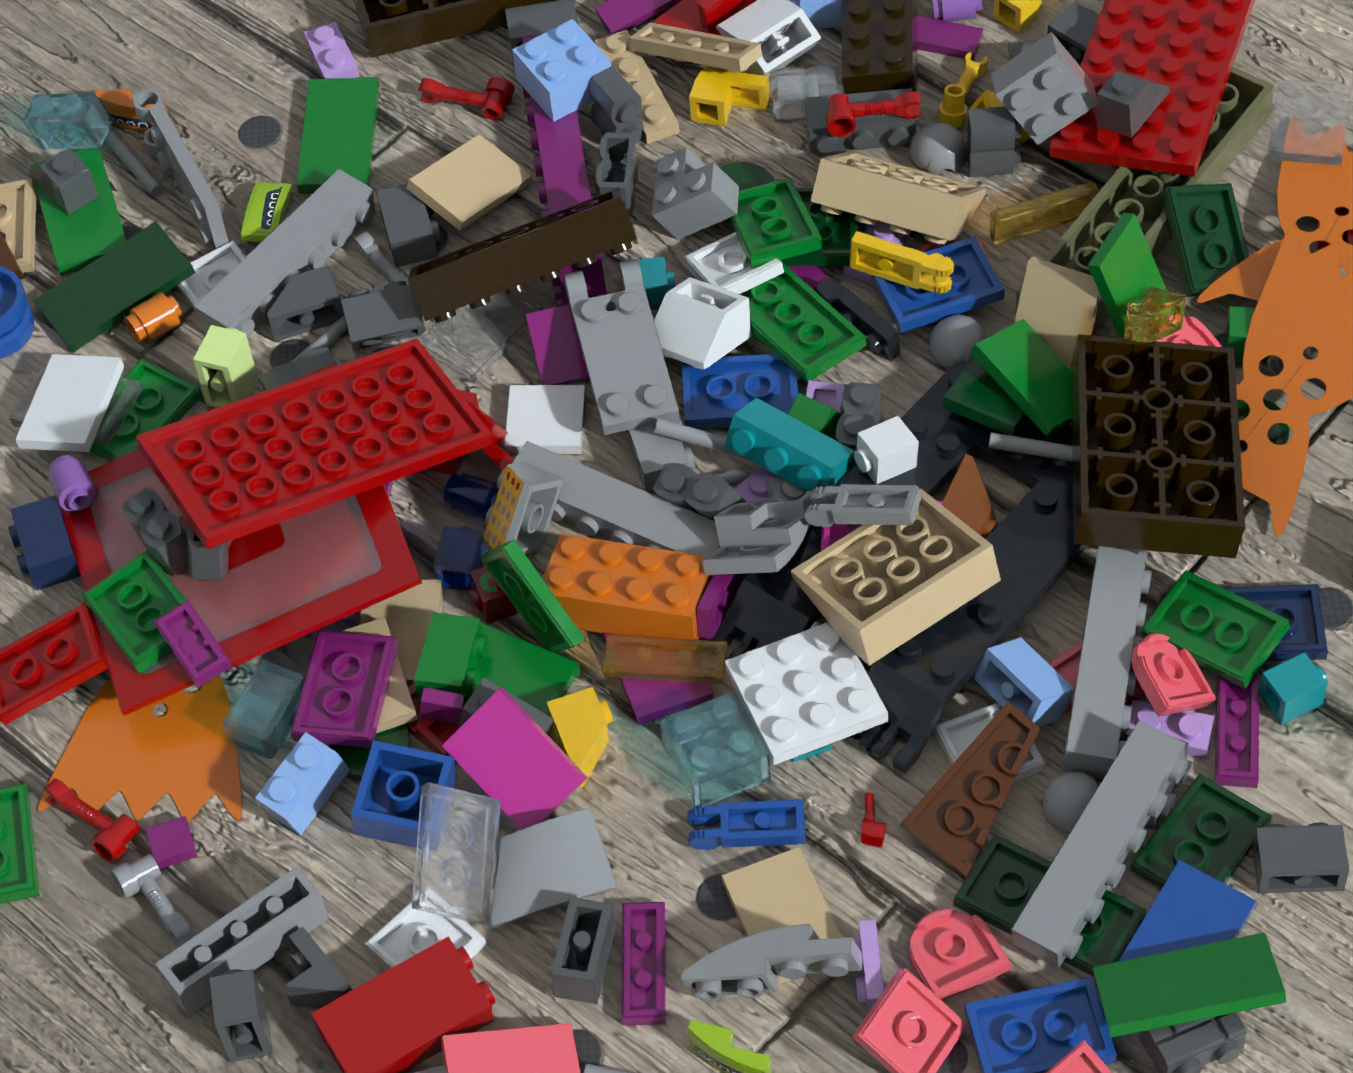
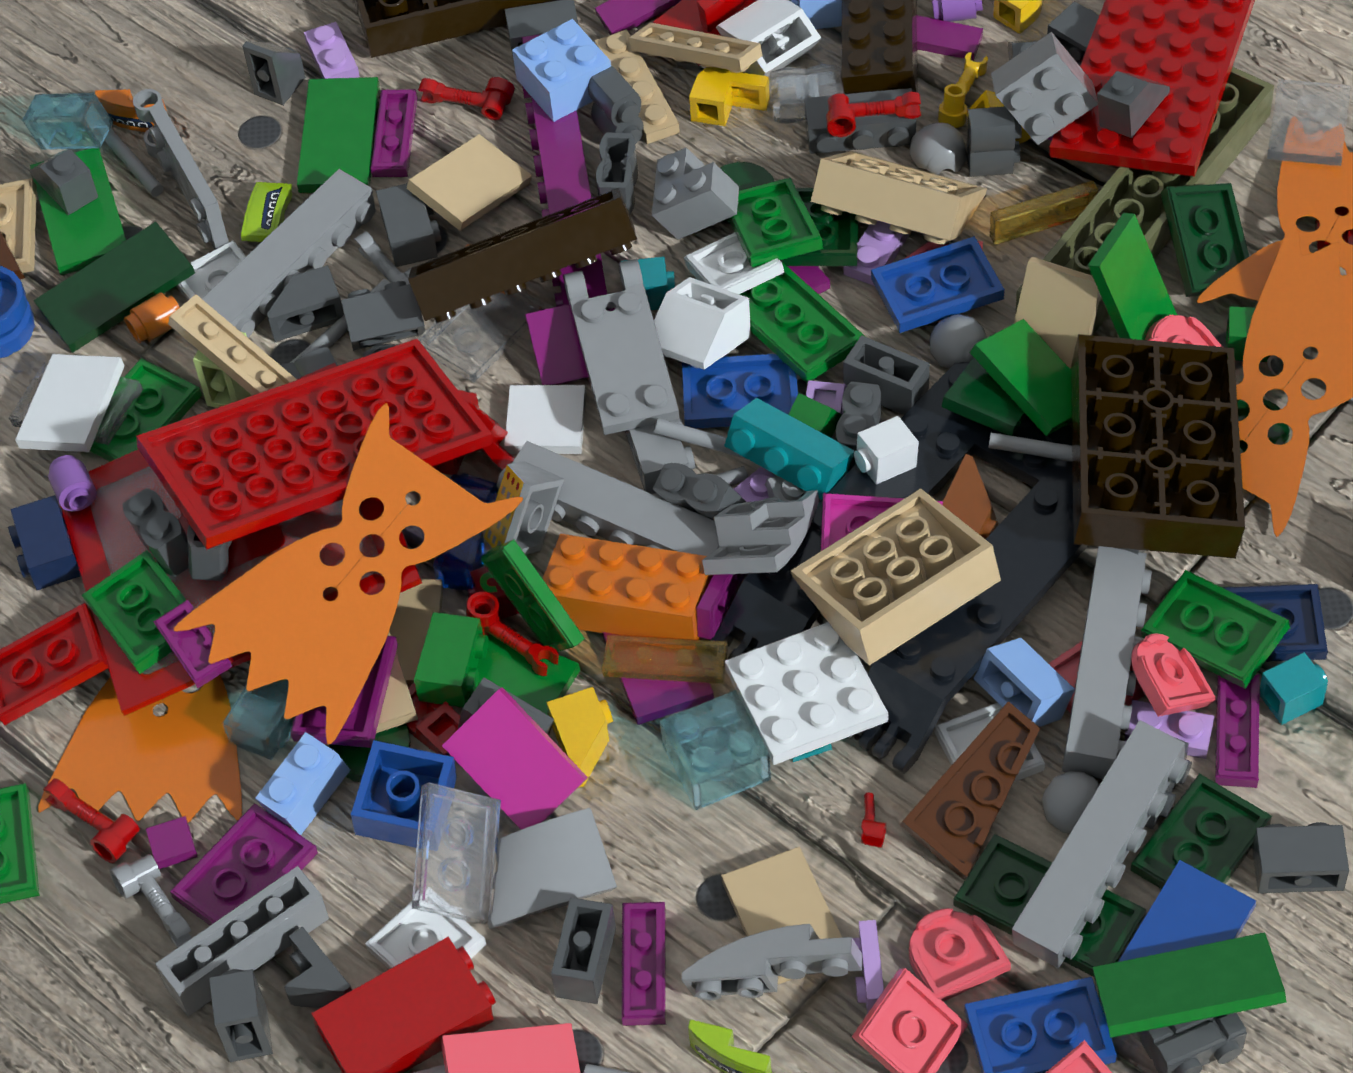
(228, 347): none -> tan plate
(242, 864): none -> magenta tile
(273, 70): none -> dark grey slope
(333, 644): none -> orange piece
(394, 133): none -> magenta tile
(441, 705): magenta tile -> none
(486, 608): none -> red brick
(748, 824): blue hinge -> none
(863, 505): light grey hinge -> none
(879, 333): black hinge -> none
(899, 375): none -> dark grey brick
(901, 263): yellow hinge -> none
(1149, 318): clear yellow leg -> none

